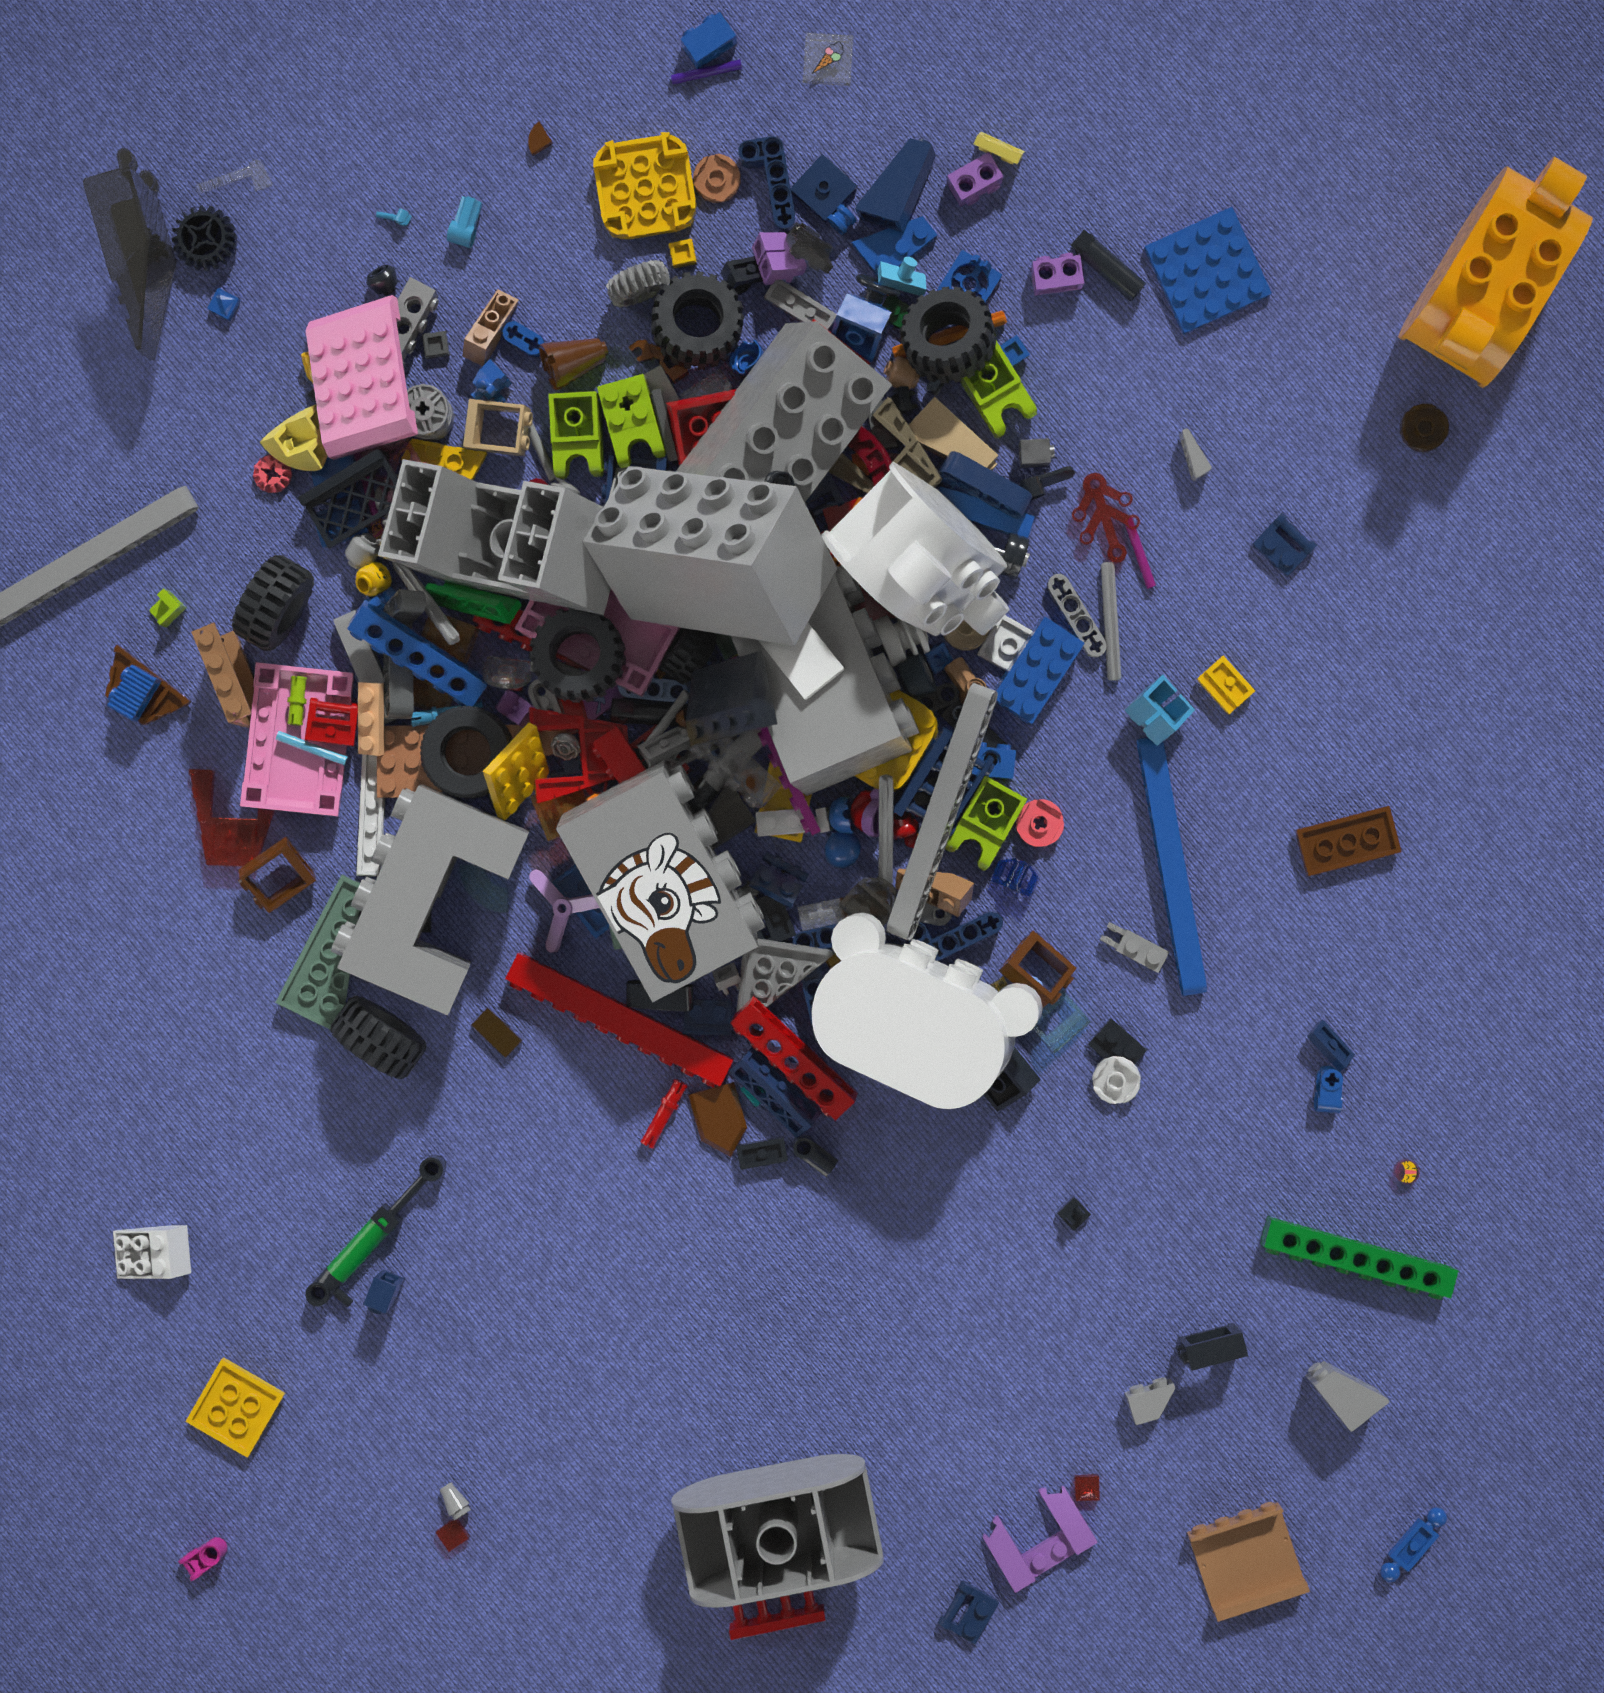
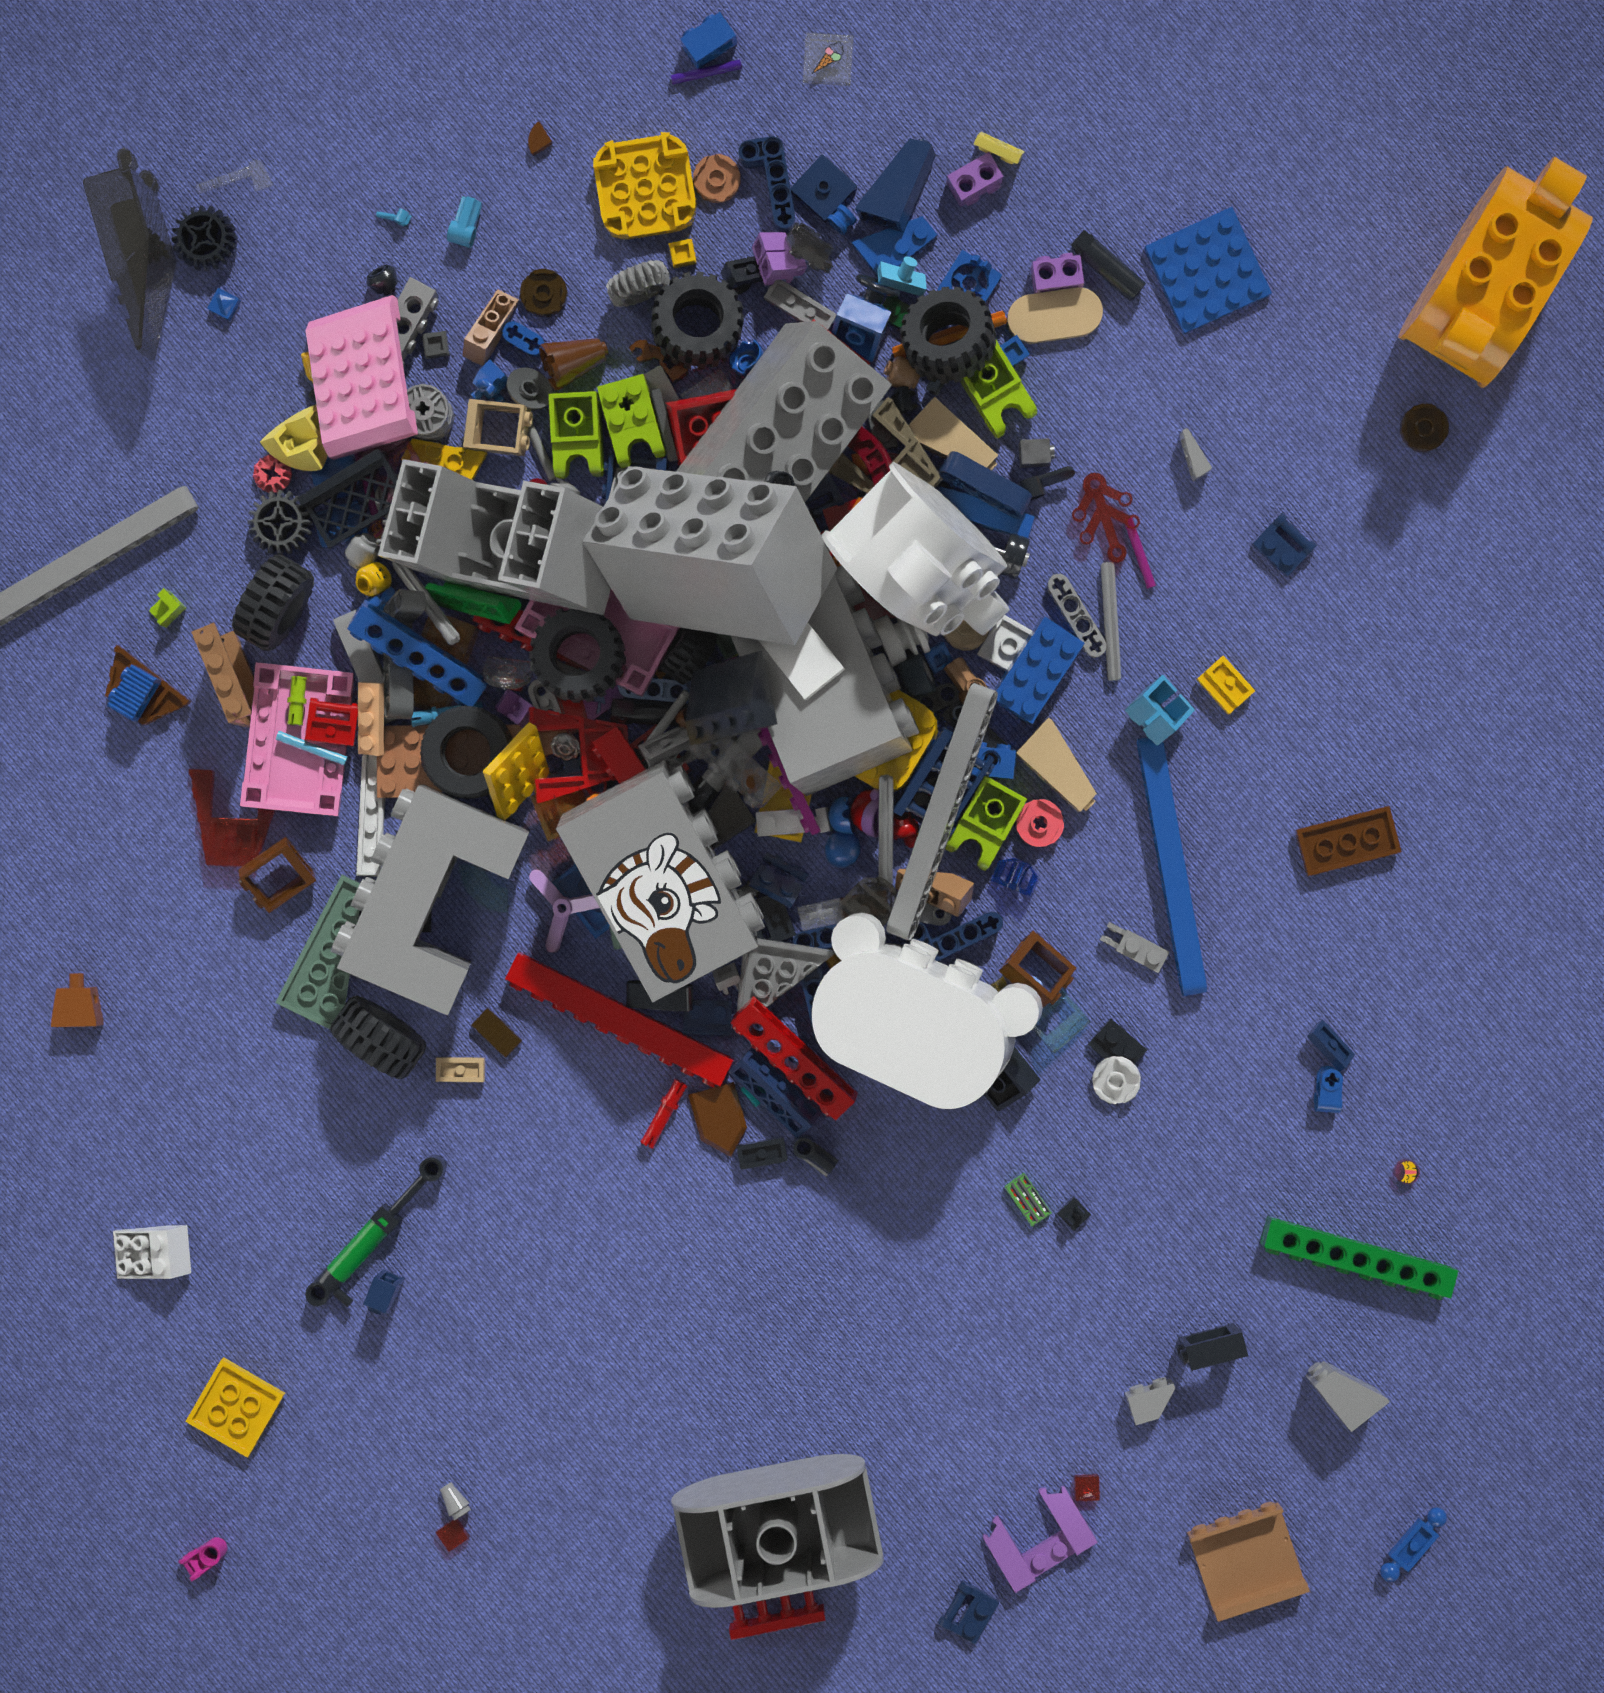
(76, 1004): none -> dark orange torso
(280, 532): none -> dark grey gear
(460, 1069): none -> tan plate
(529, 388): none -> dark grey dish
(543, 293): none -> dark brown tile
(1027, 1199): none -> tile
(1055, 315): none -> tan tile
(1056, 765): none -> tan slope

